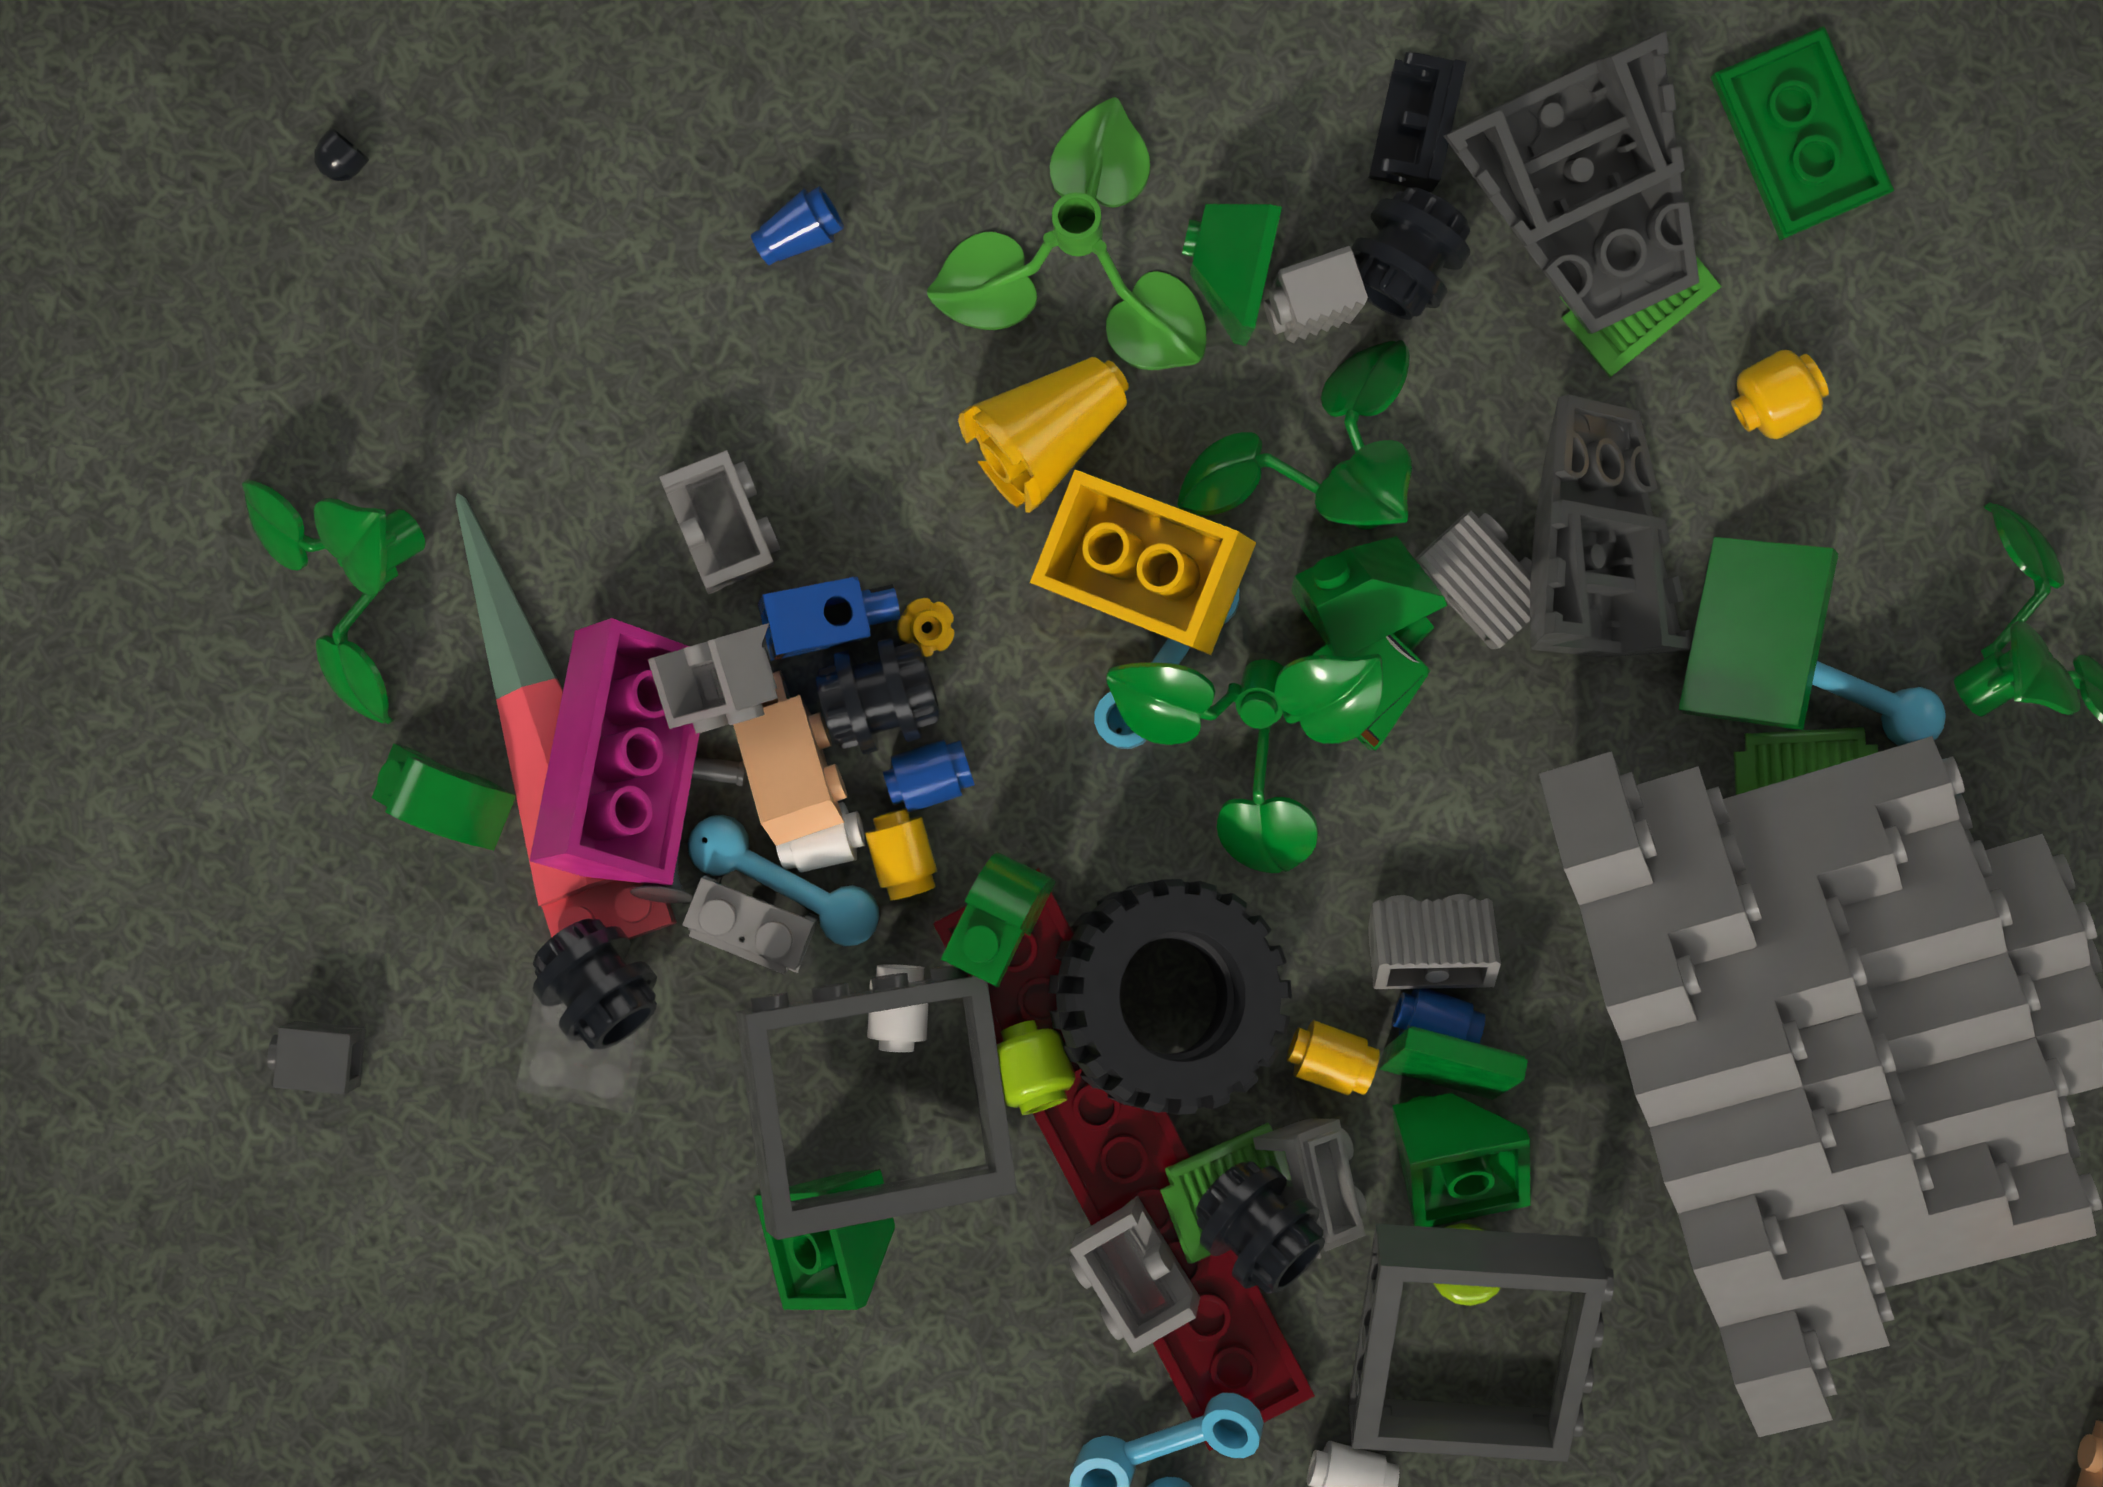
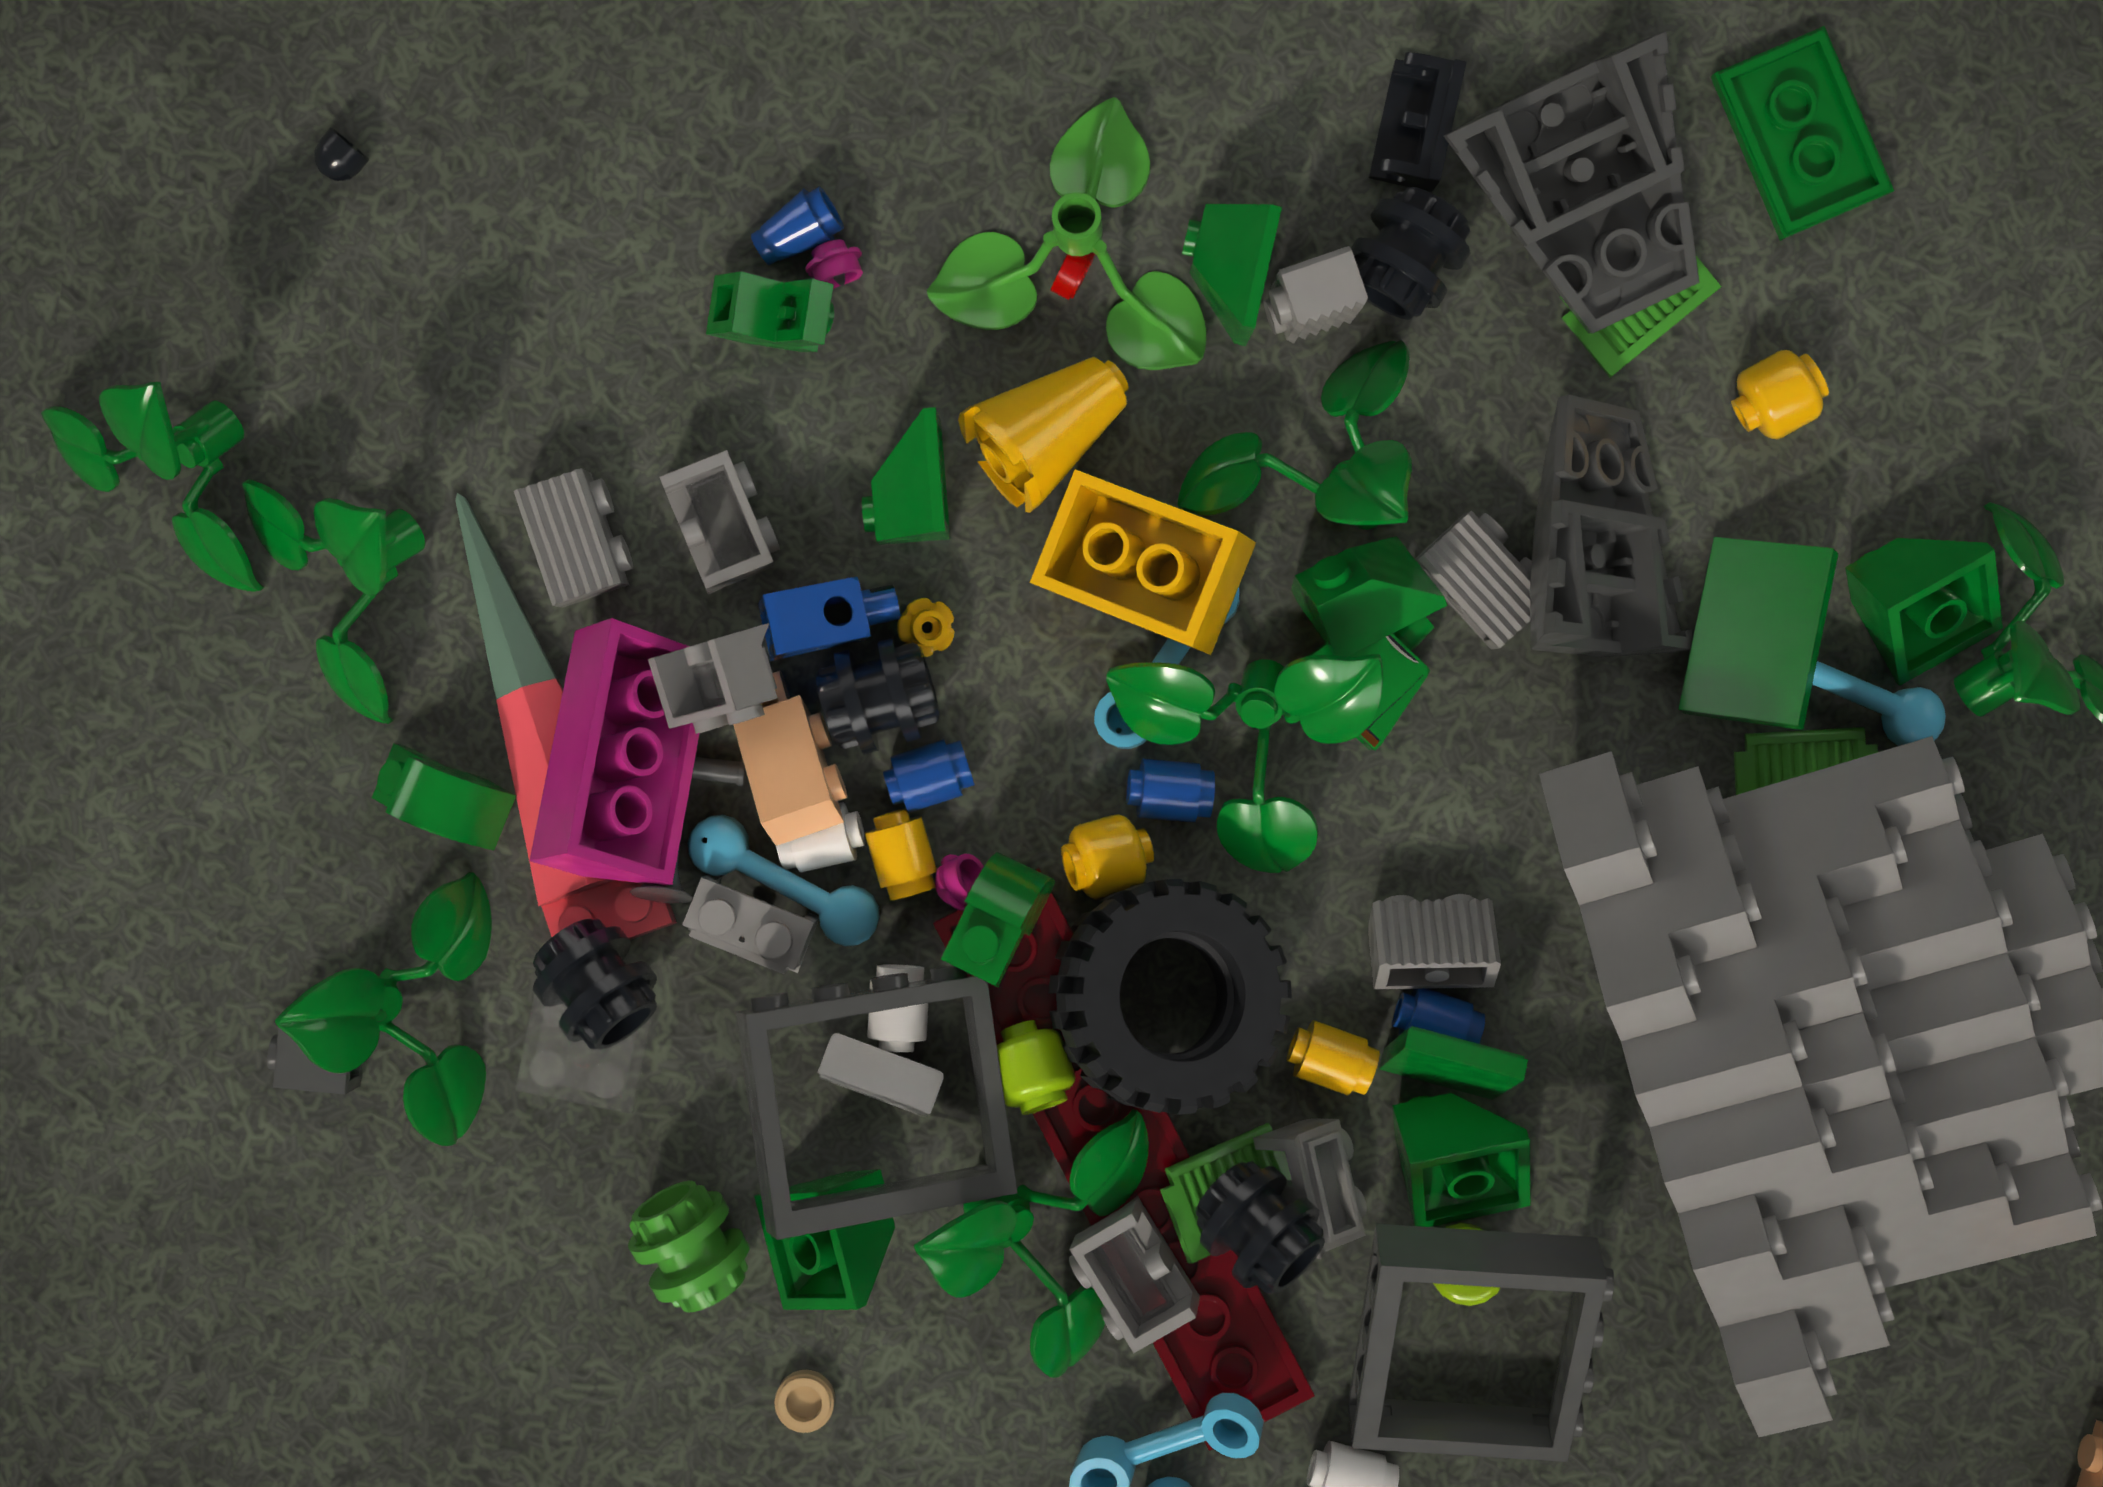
(143, 426): none -> green plant
(343, 1015): none -> green plant
(573, 537): none -> light grey brick
(692, 1253): none -> bright green piece
(771, 311): none -> green brick
(804, 1401): none -> tan tile
(835, 259): none -> dark pink plate
(880, 1074): none -> white slope
(911, 487): none -> green slope
(956, 878): none -> dark pink plate
(971, 1247): none -> green plant
(1072, 275): none -> red tile
(1106, 856): none -> yellow head
(1171, 790): none -> blue brick
(1925, 600): none -> green slope

